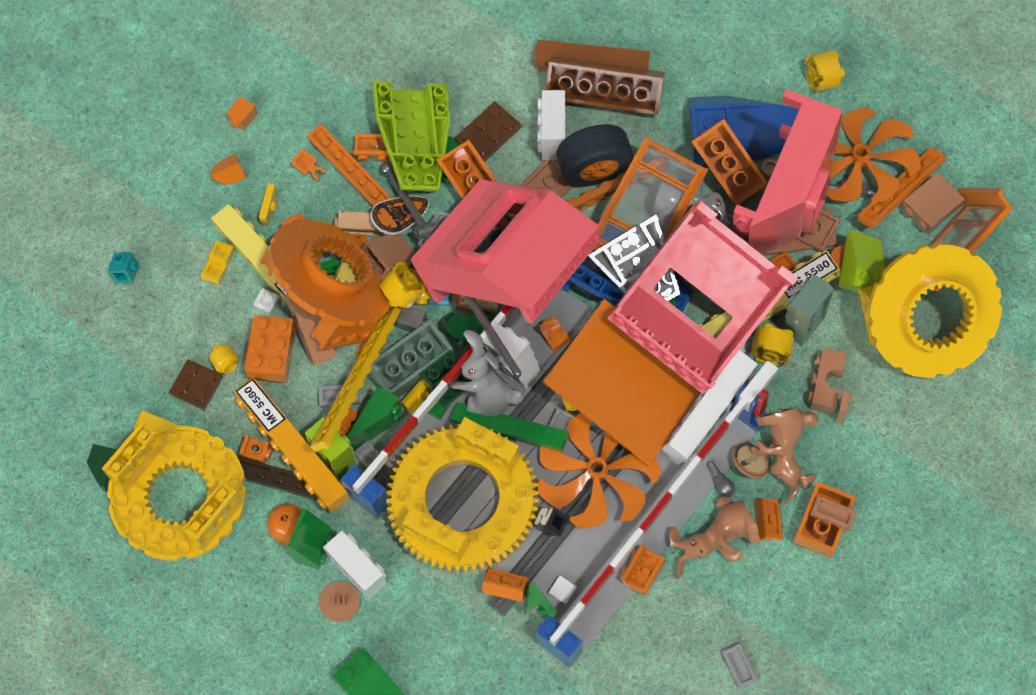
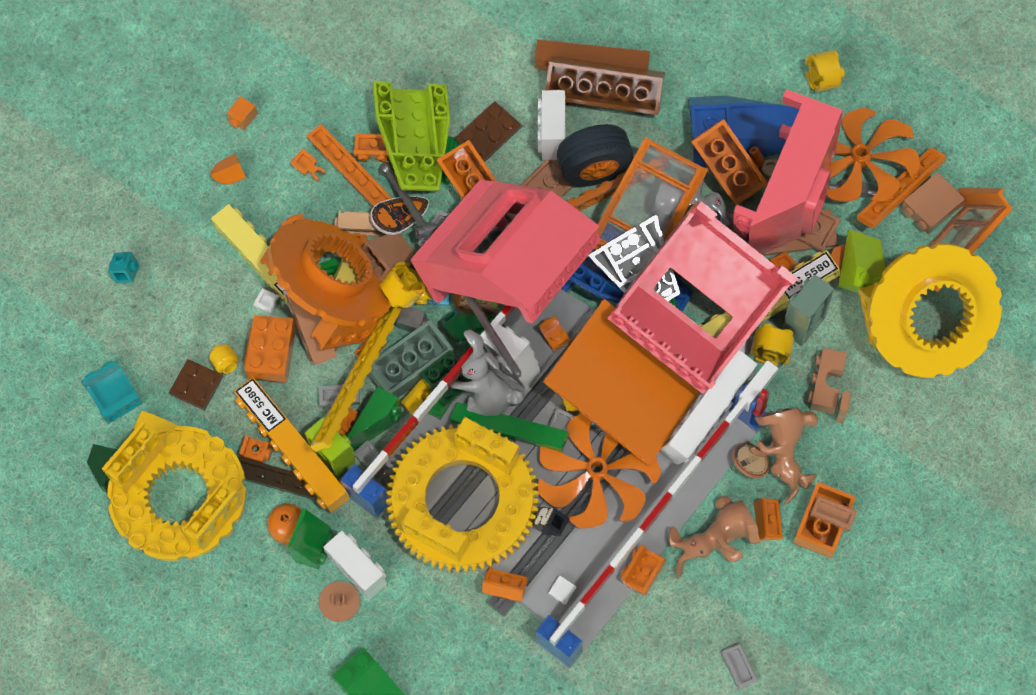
(111, 391): none -> teal panel
(218, 261): yellow slope -> none
(269, 204): yellow plate -> none
(534, 598): green slope -> none
(724, 485): flat silver piece -> none
(758, 158): none -> orange arm

